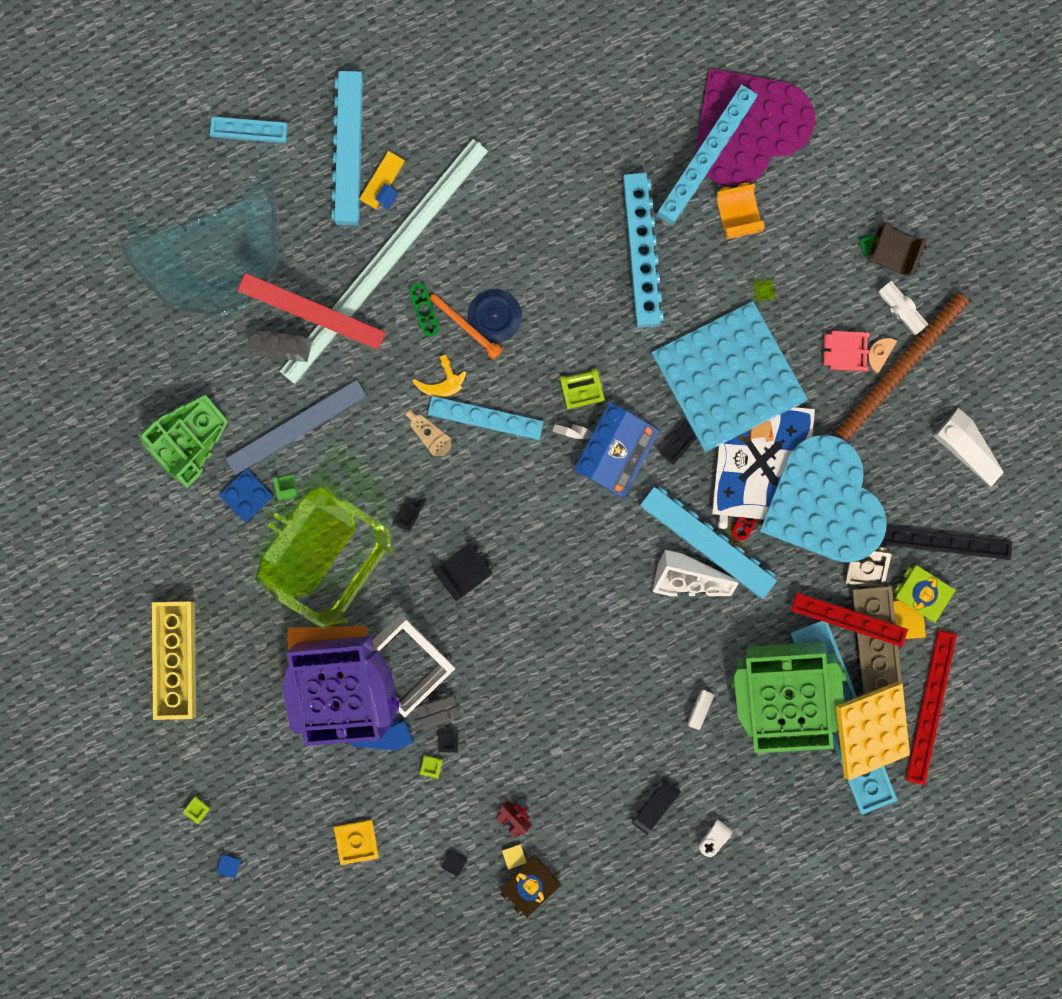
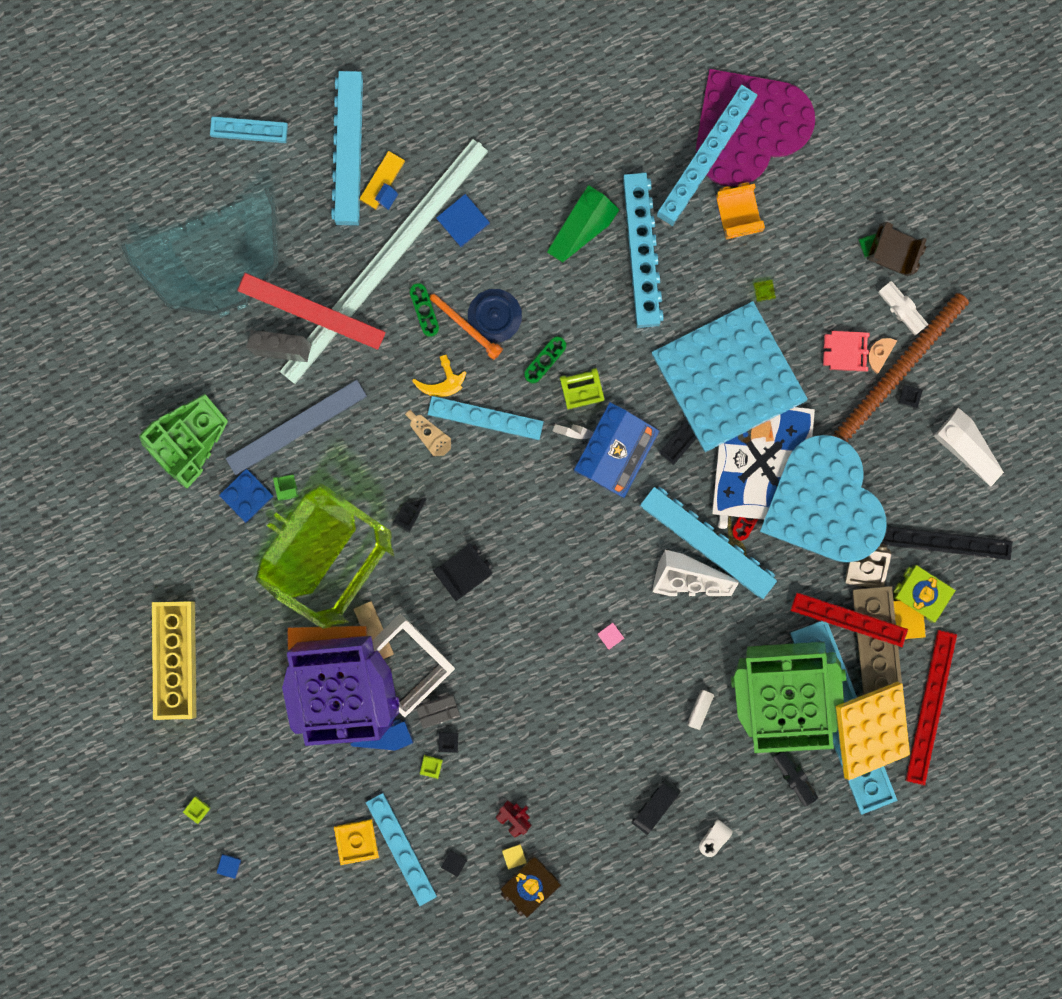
(368, 617): none -> tan plate
(401, 849): none -> medium azure plate
(463, 220): none -> blue tile
(550, 346): none -> green beam
(588, 219): none -> green wedge
(610, 636): none -> bright pink tile
(795, 777): none -> black piece
(910, 396): none -> black plate

